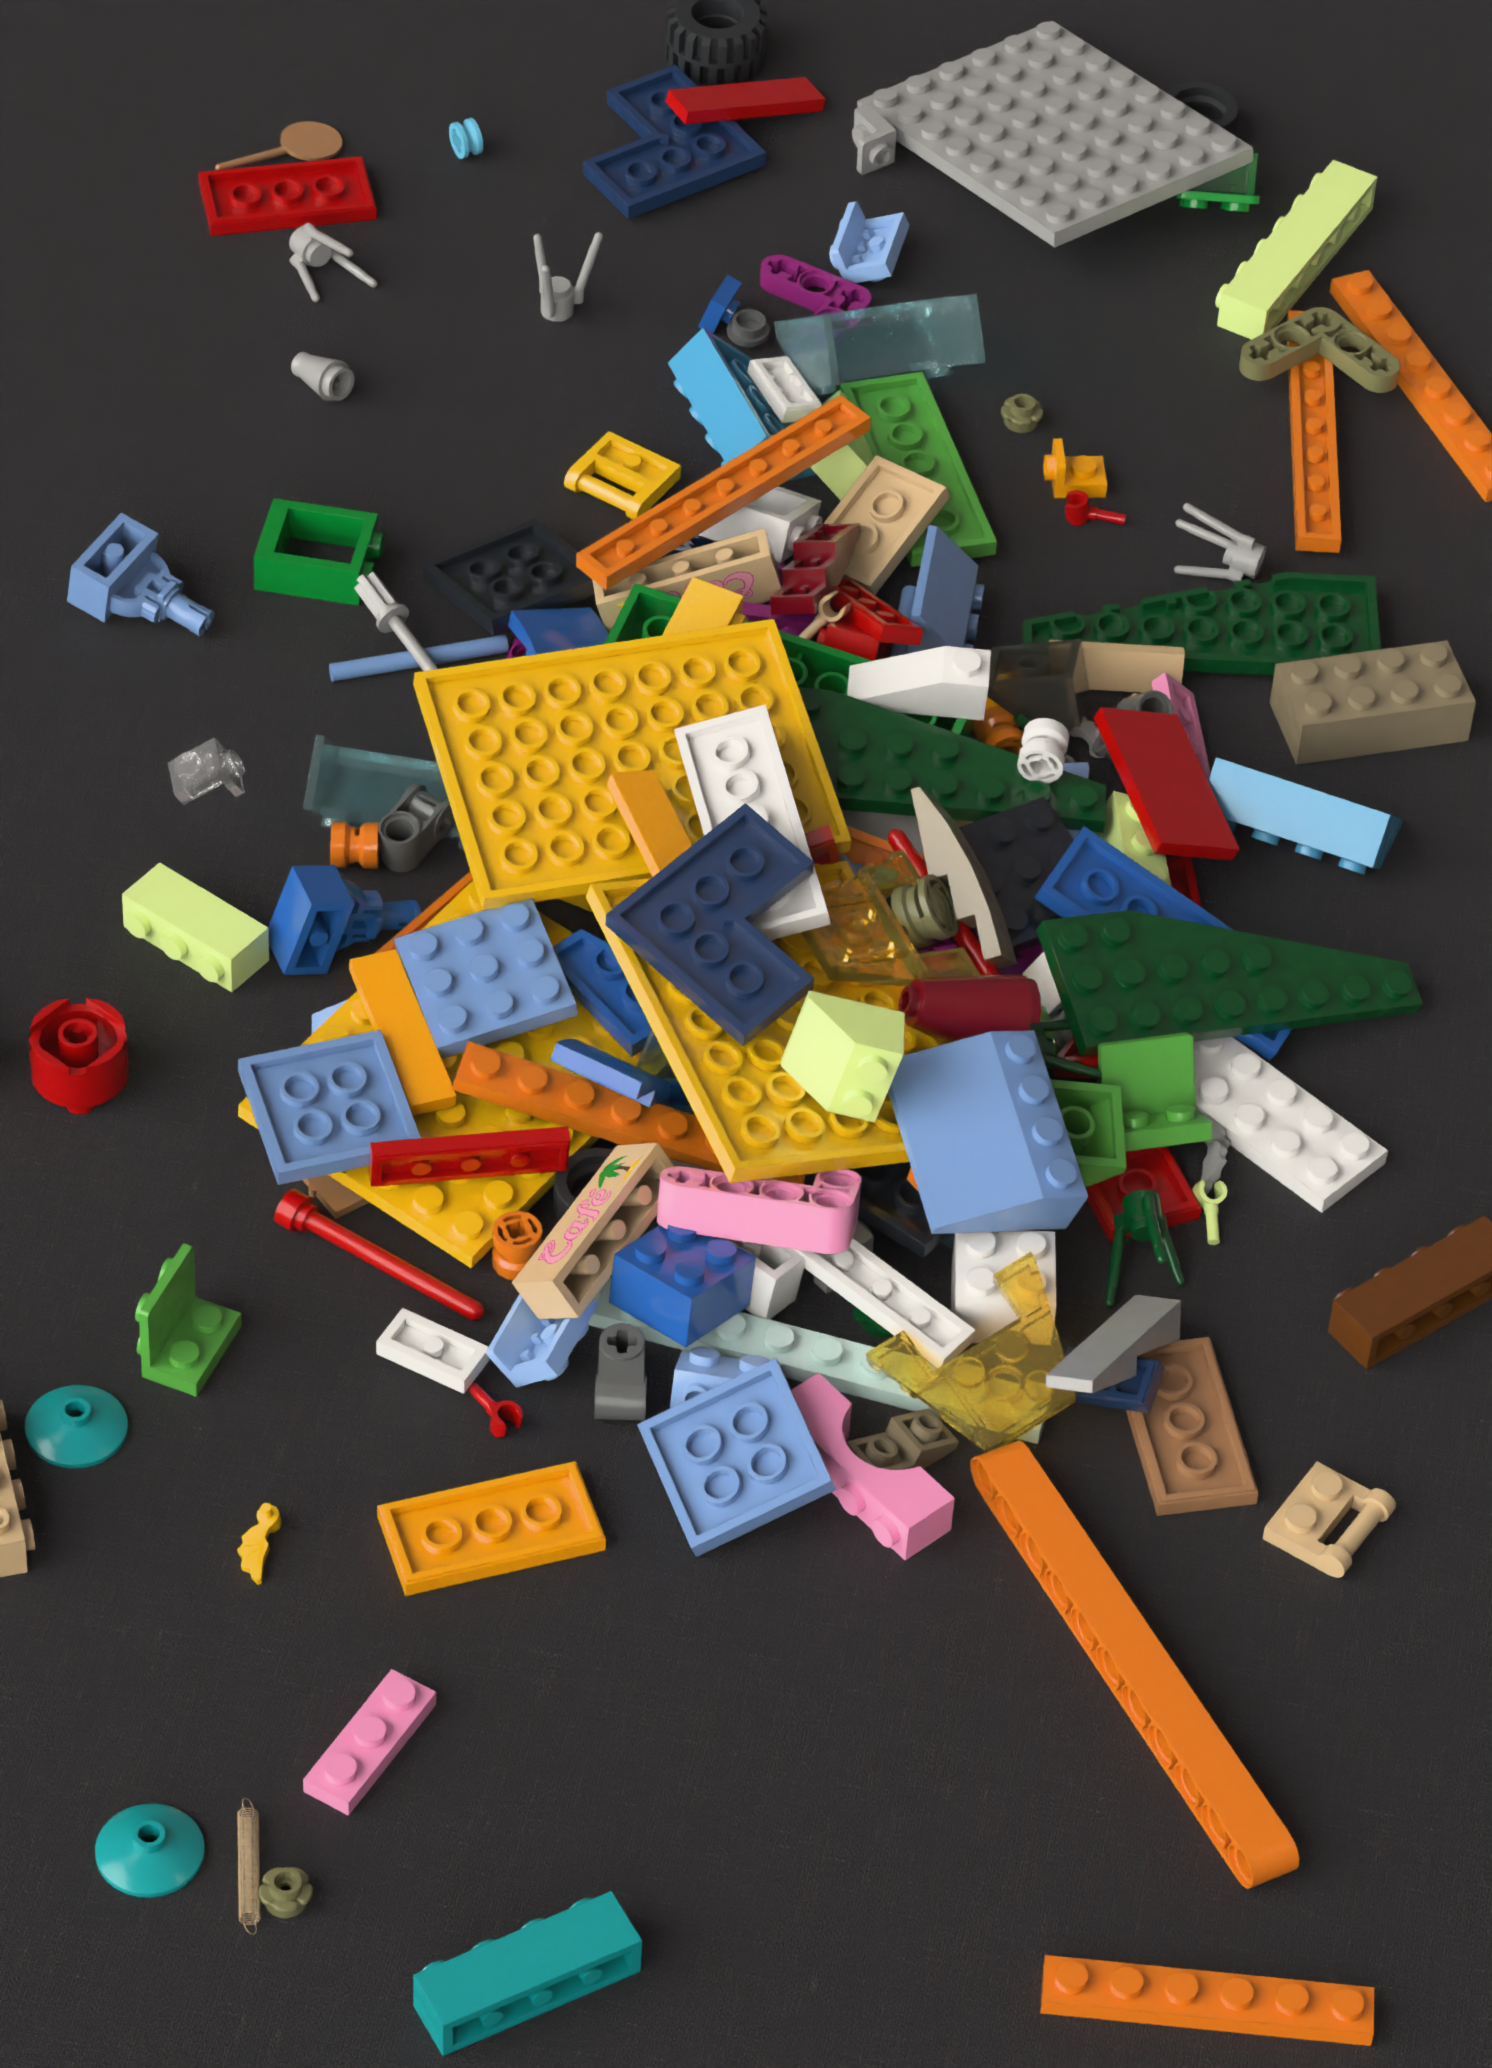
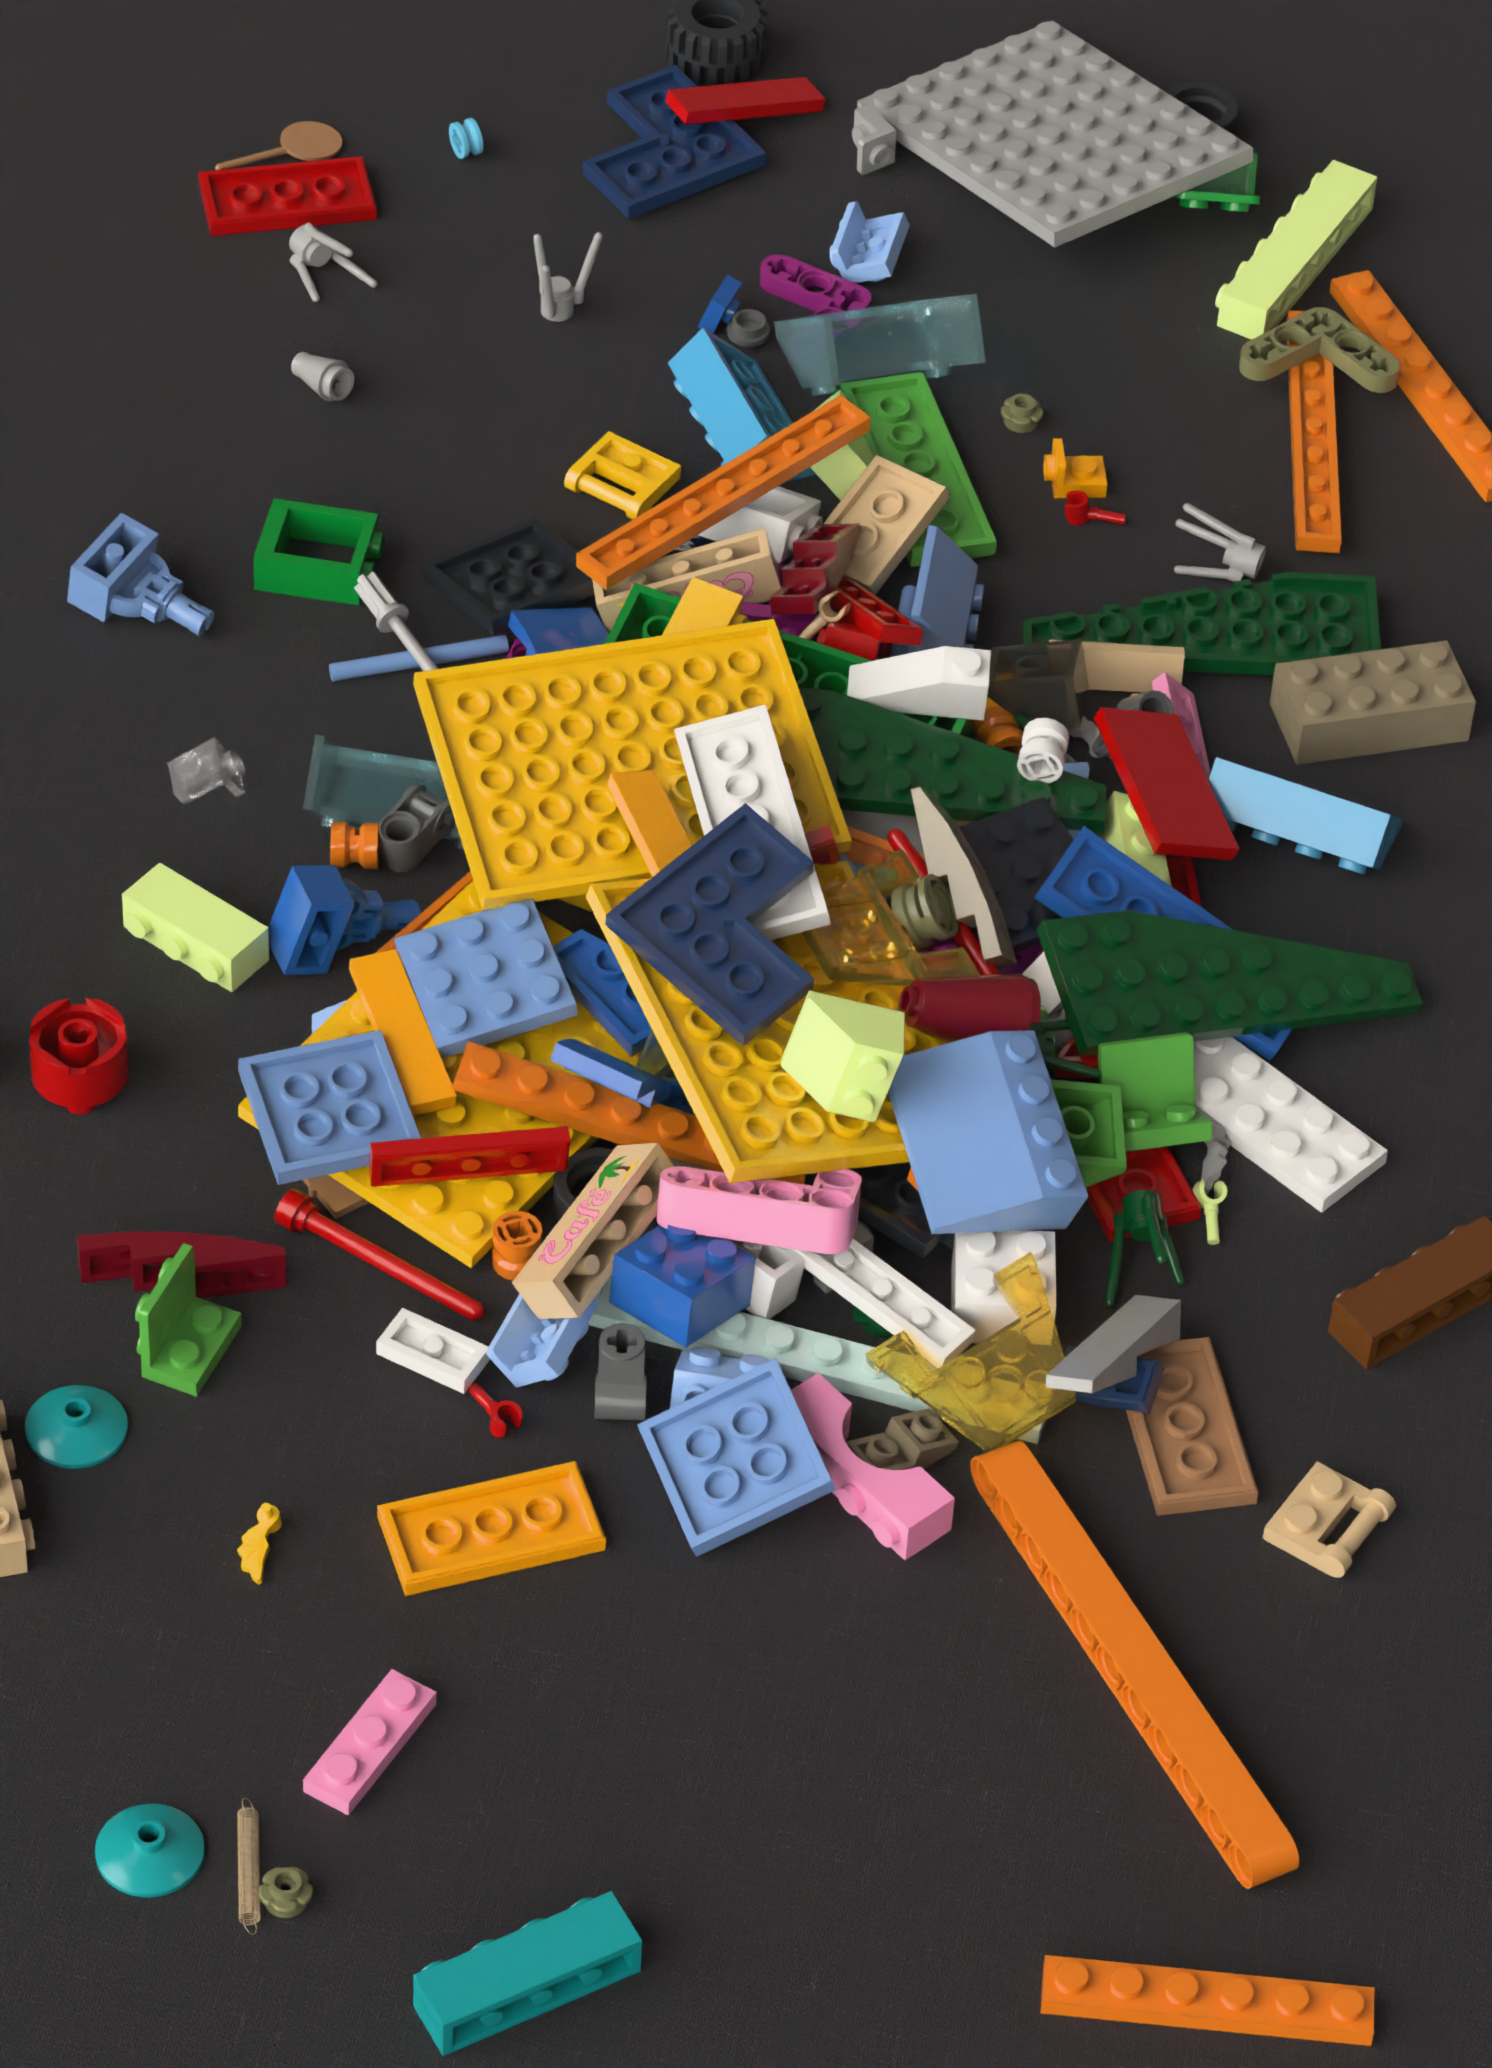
(221, 1262): none -> dark red slope
(783, 388): white plate -> none

